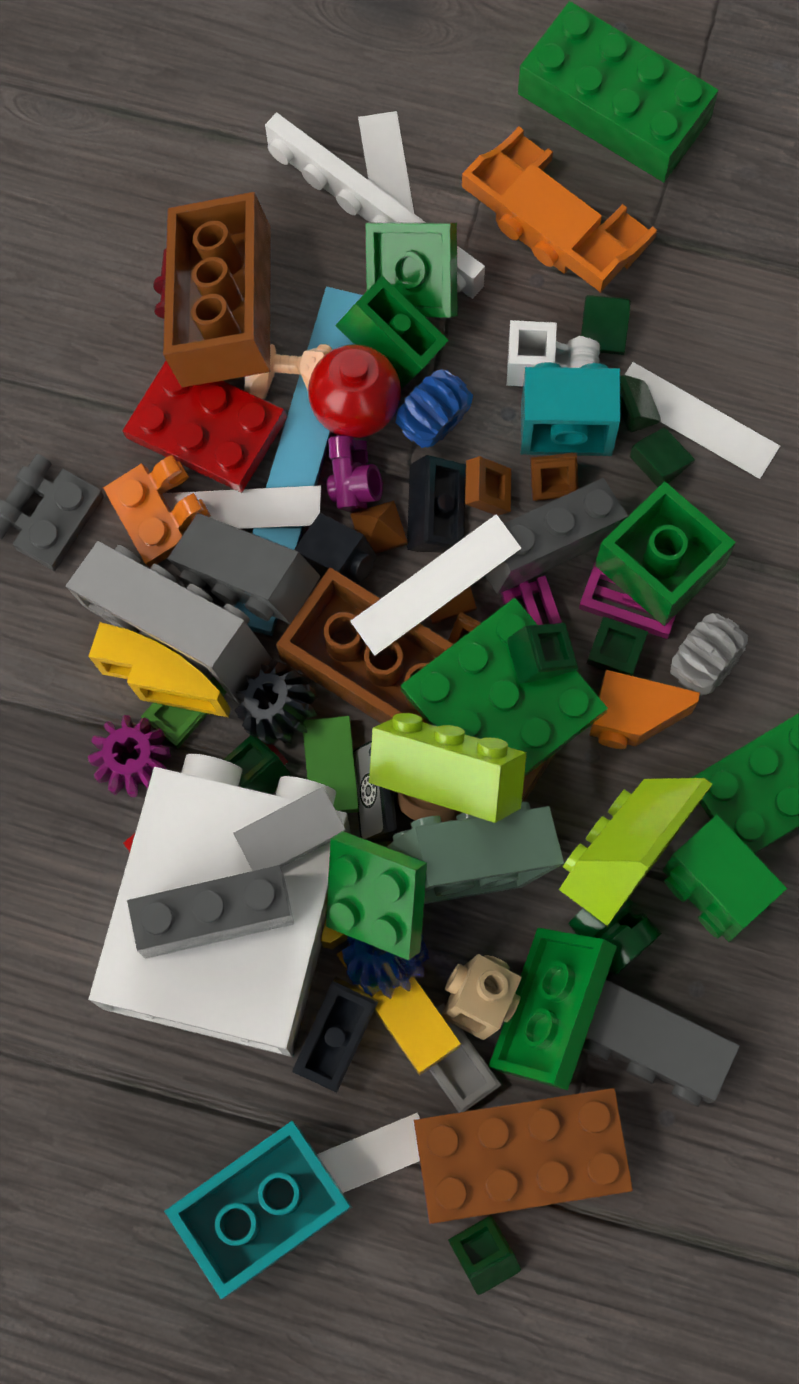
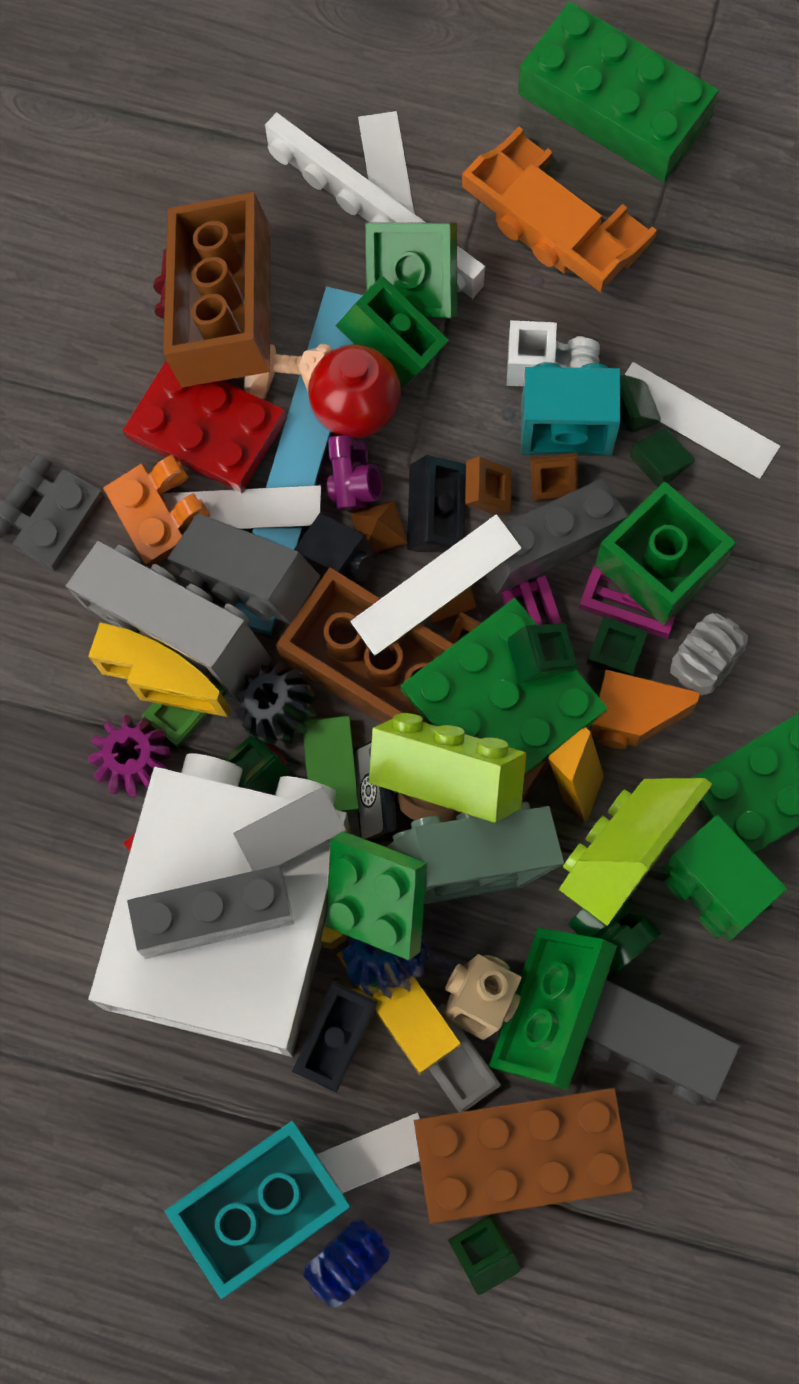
(346, 1263): none -> clear blue gear
(434, 408): blue gear -> none
(578, 773): none -> light orange slope
(606, 322): dark green slope -> none

